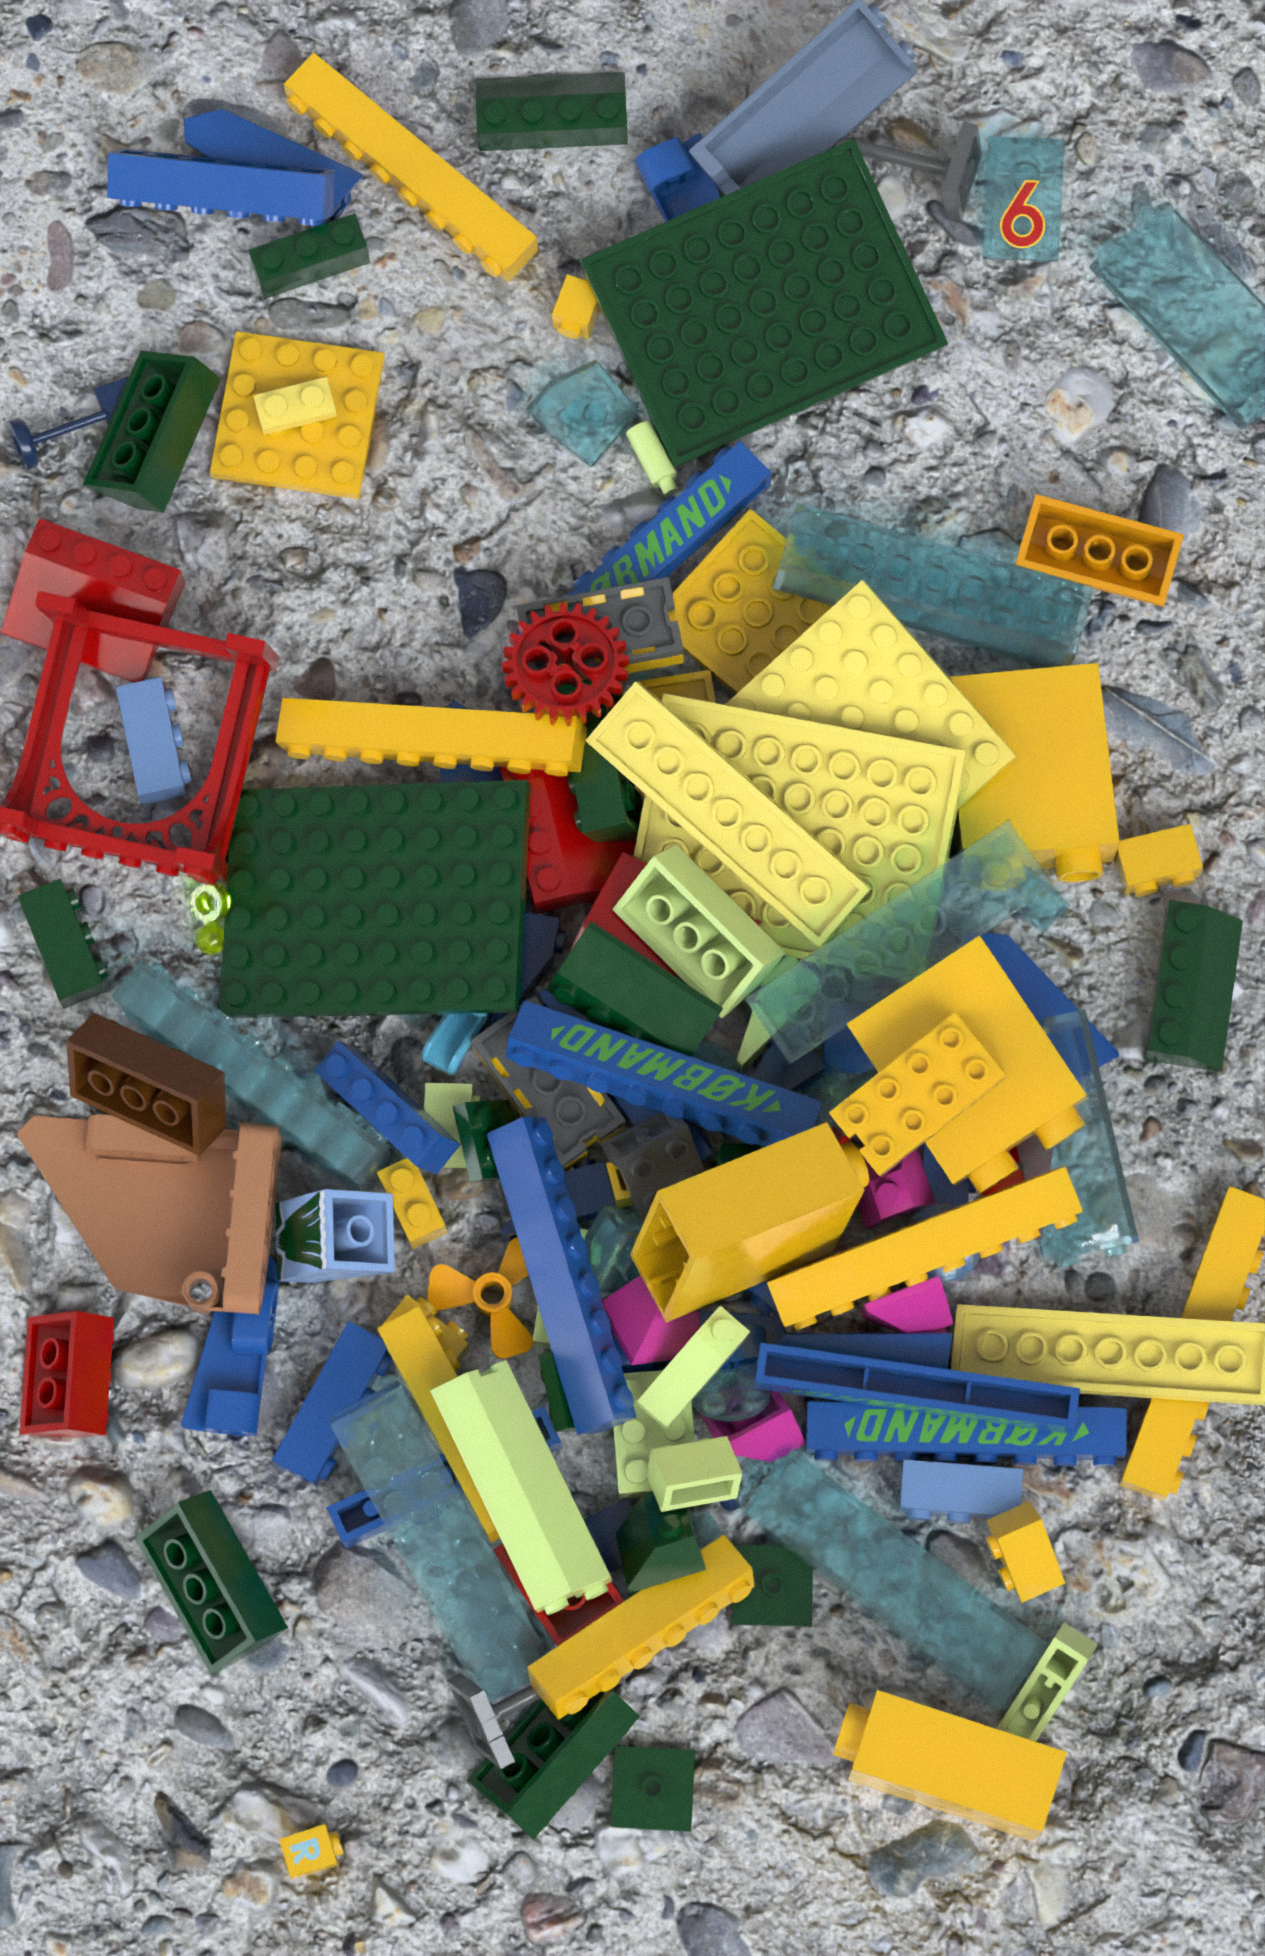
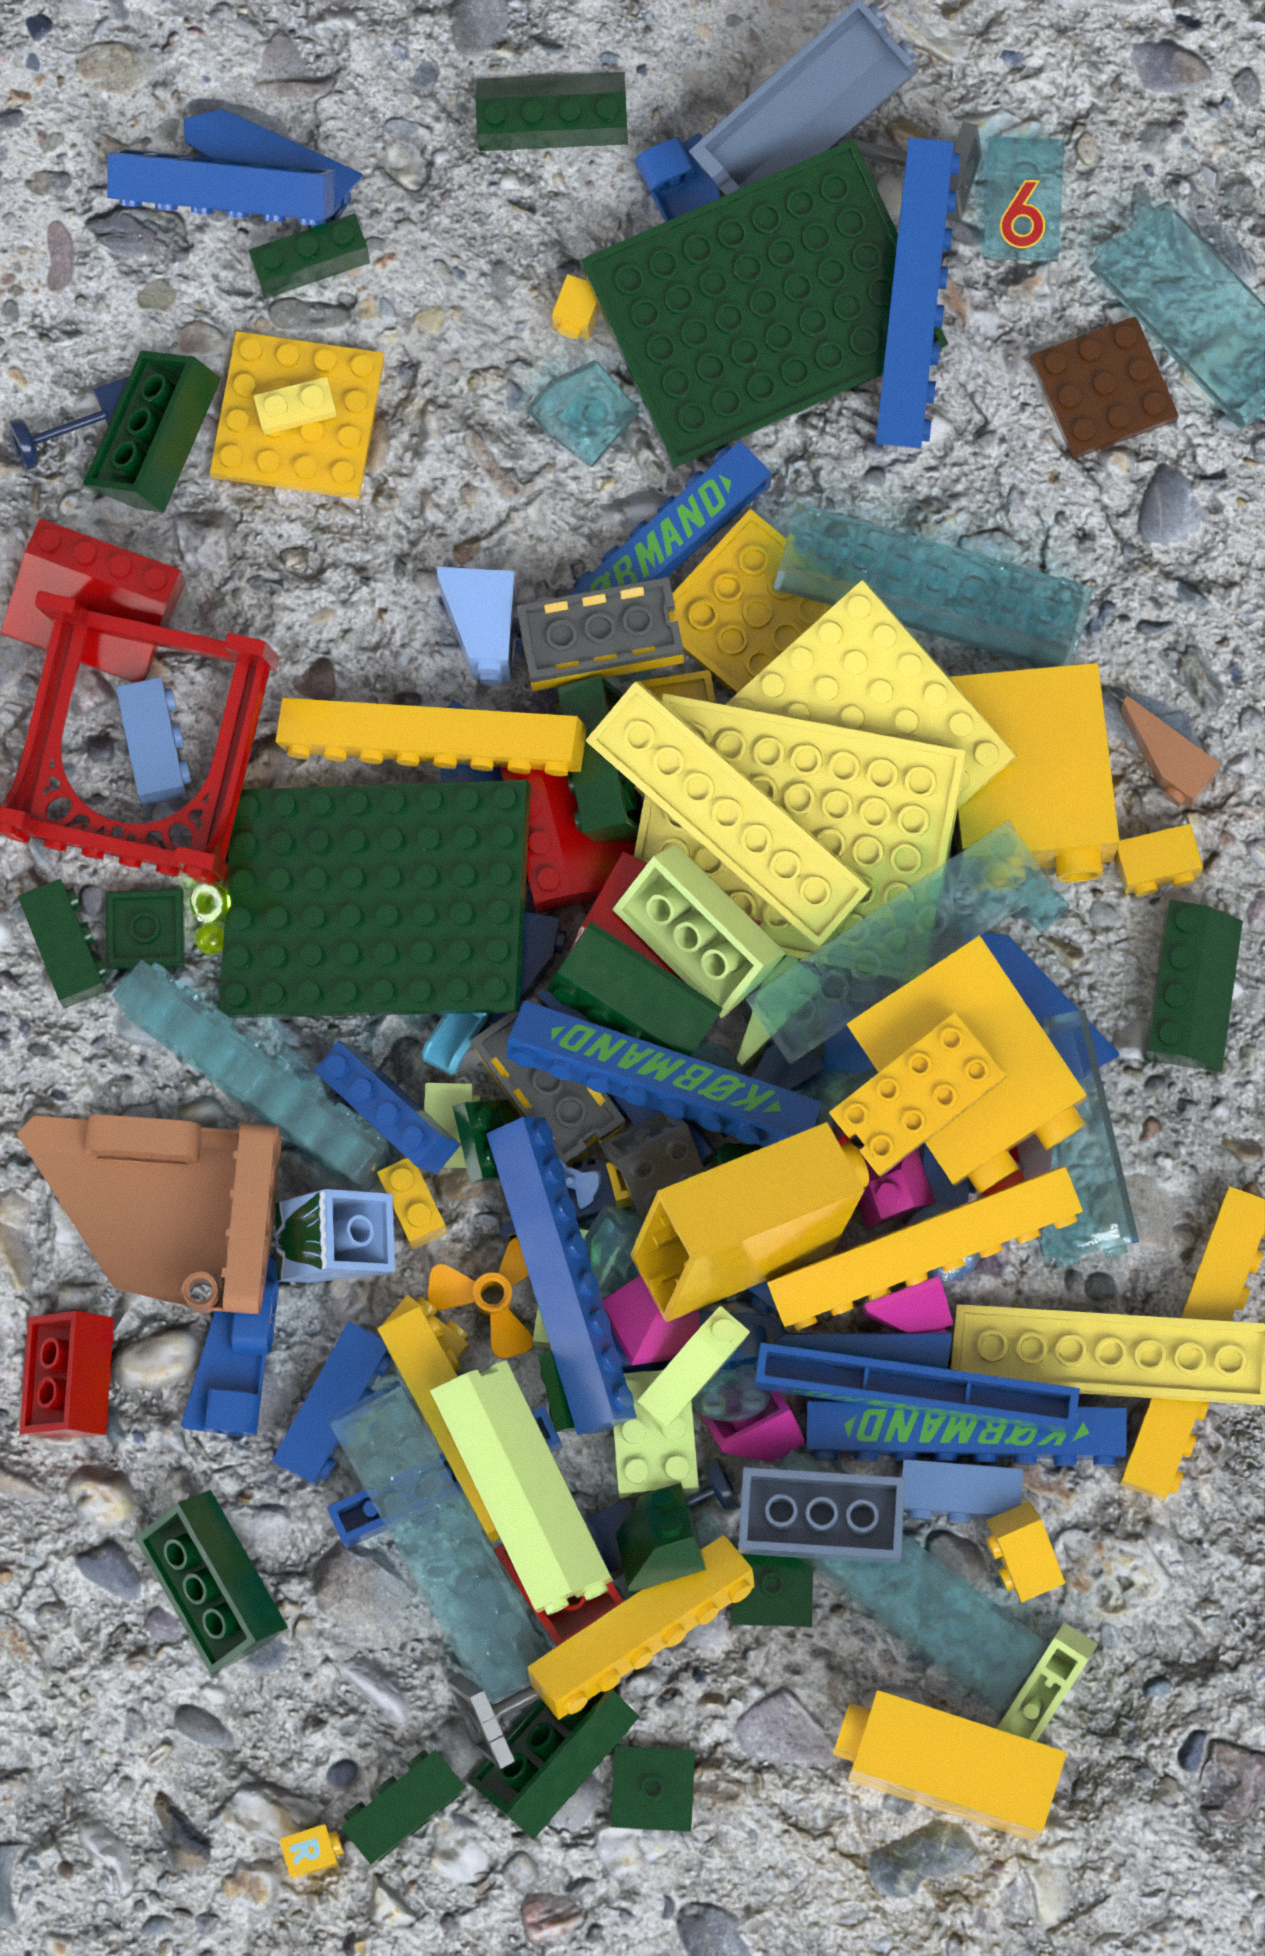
(145, 928): none -> dark green plate
(146, 1083): reddish brown brick -> none
(402, 1806): none -> dark green brick
(410, 167): yellow brick -> none
(483, 618): none -> light blue slope
(585, 1183): none -> medium blue piece
(590, 641): red gear -> none
(653, 457): yellowish green cylinder -> none
(694, 1473): yellowish green brick -> none
(821, 1515): none -> sand blue brick
(915, 293): none -> blue brick
(1099, 550): light orange slope -> none
(1104, 387): none -> reddish brown plate
(1173, 760): none -> nougat slope

